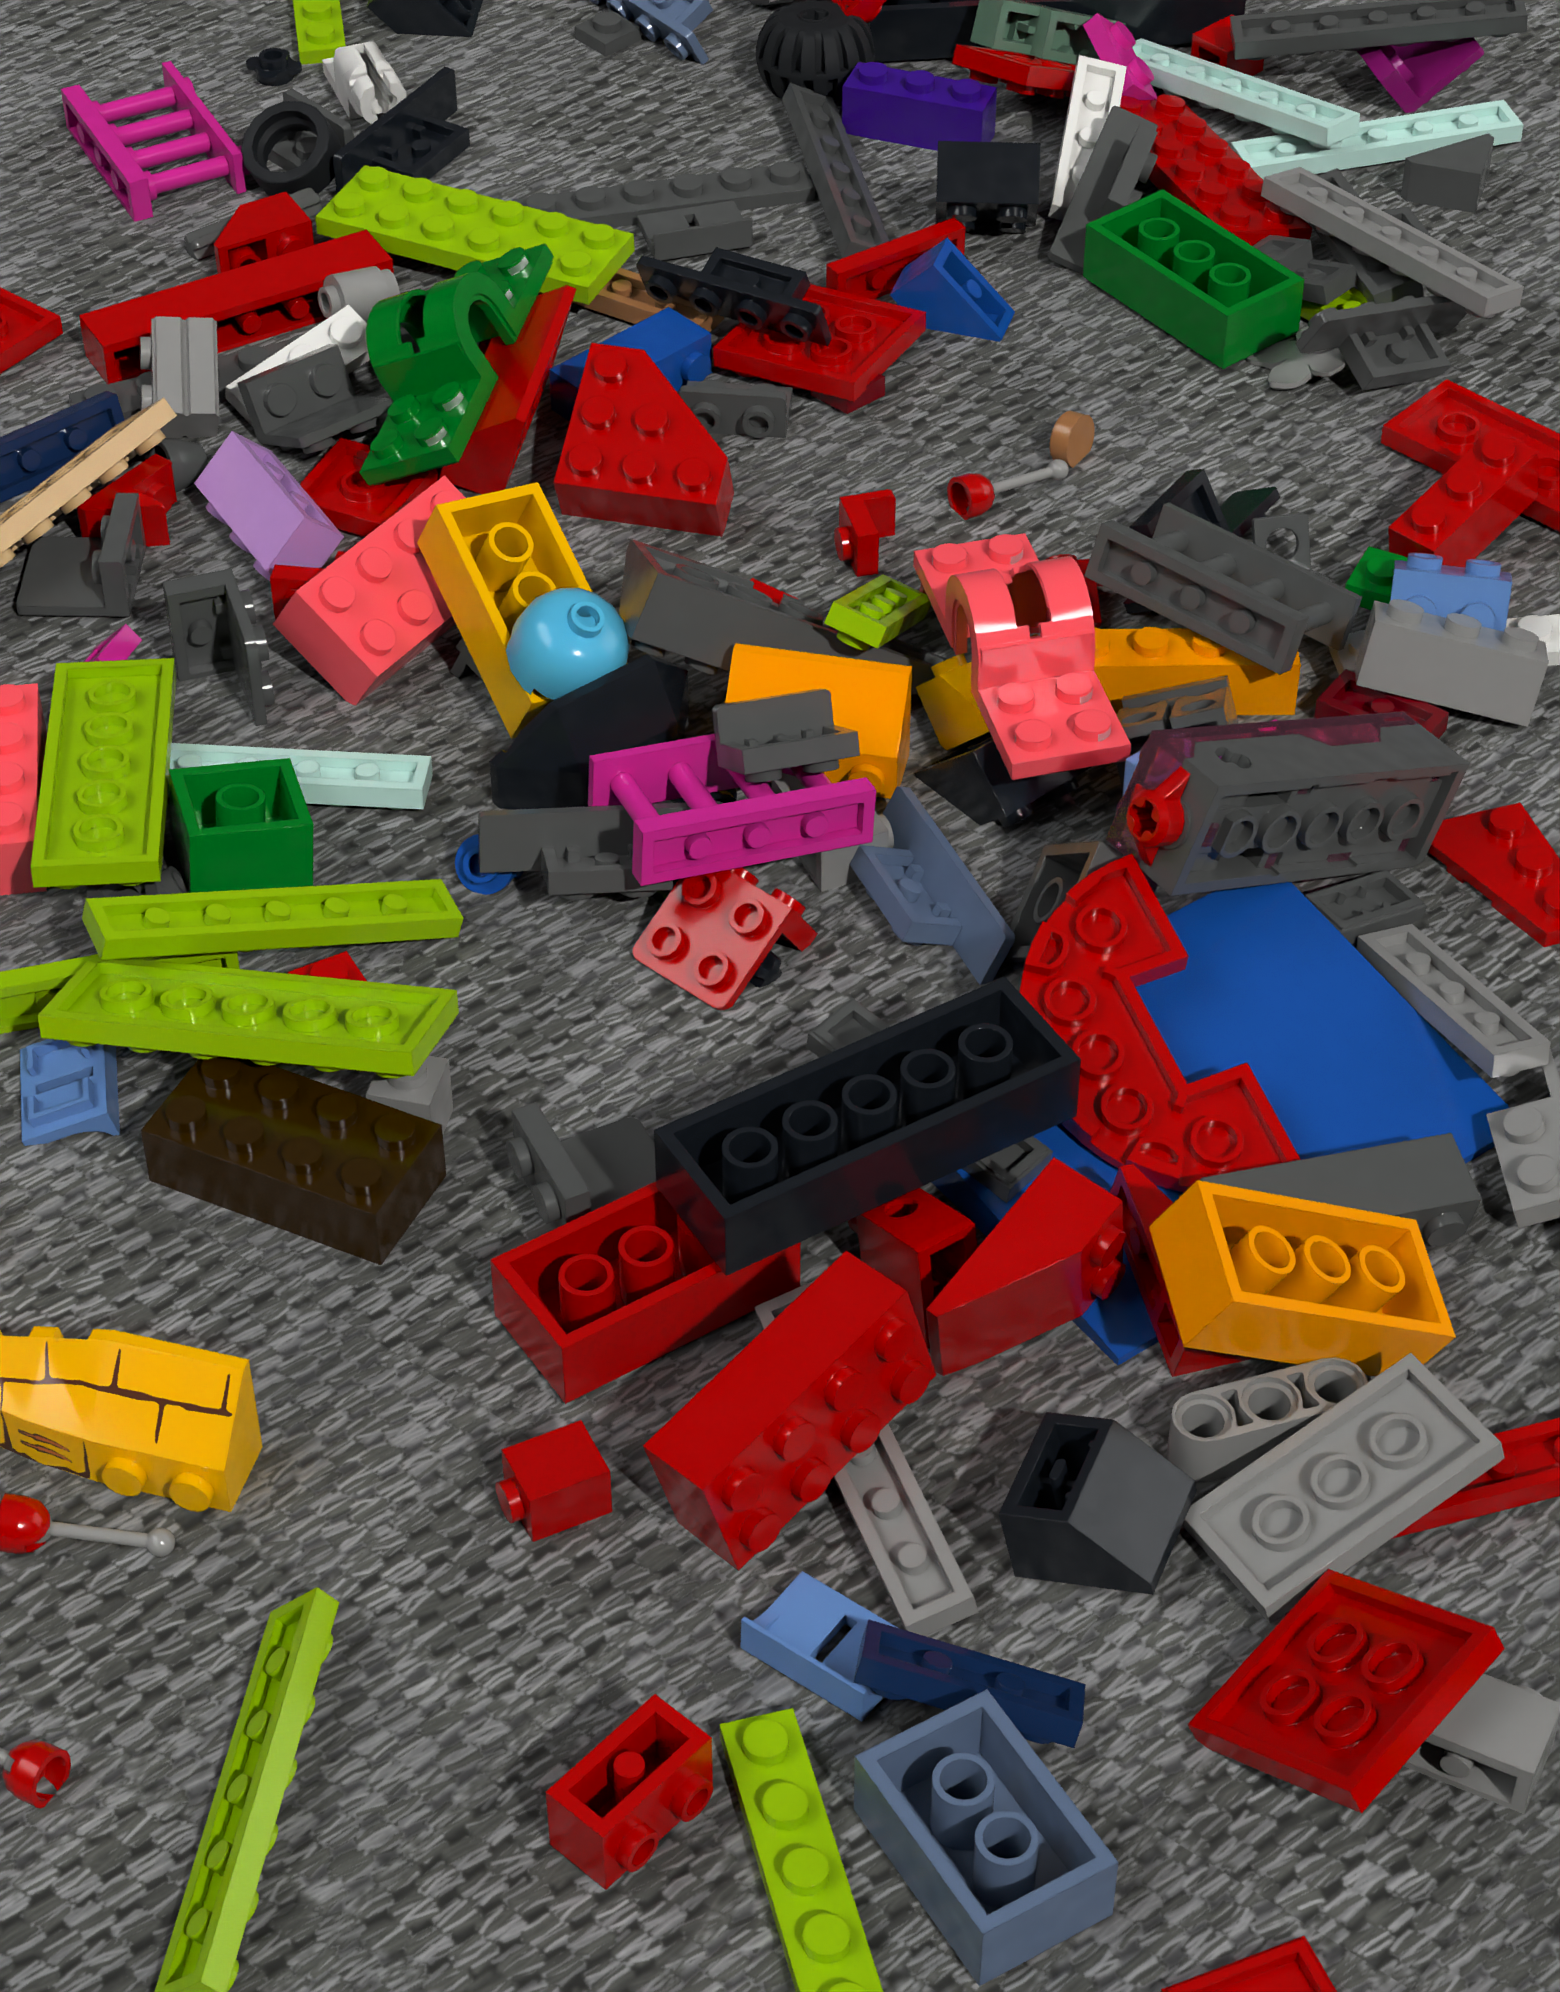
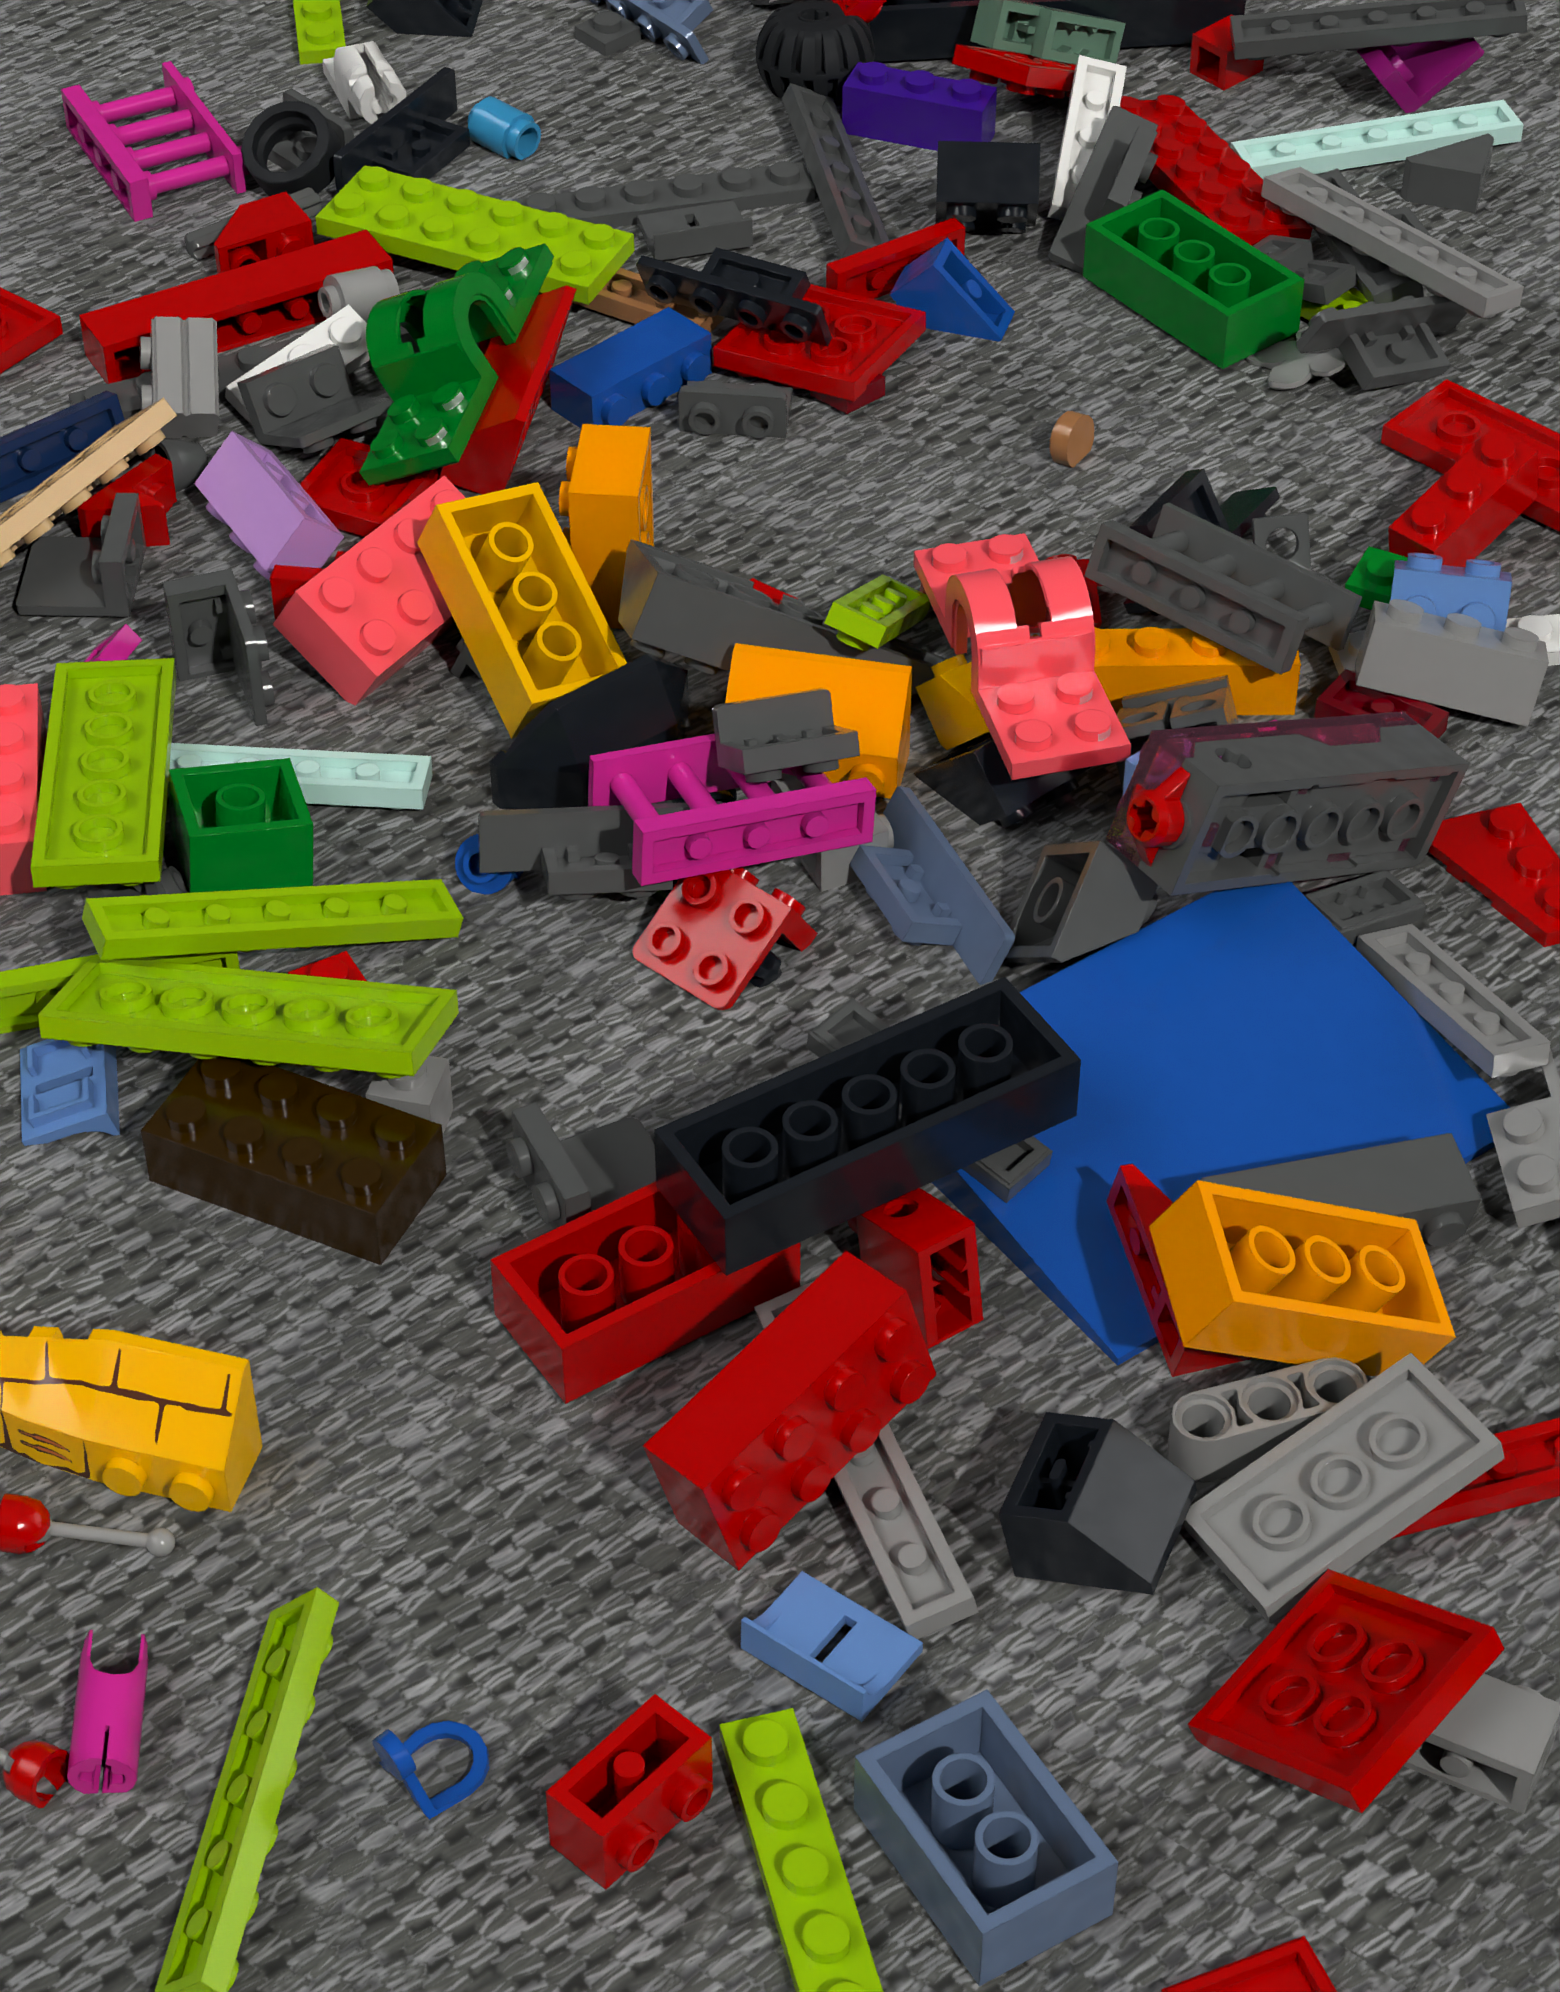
(107, 1725): none -> dark pink piece
(274, 67): black plate -> none
(398, 1760): none -> blue piece
(503, 129): none -> dark azure brick
(554, 1481): red brick -> none
(566, 642): medium azure cylinder -> none
(608, 505): none -> light orange brick
(640, 450): red brick -> none
(861, 524): red bracket -> none
(943, 1675): dark blue plate -> none
(979, 493): red hinge -> none
(1031, 1271): red slope -> none
(1115, 45): dark pink plate -> none
(1130, 1088): red plate -> none
(1247, 96): light aqua plate -> none

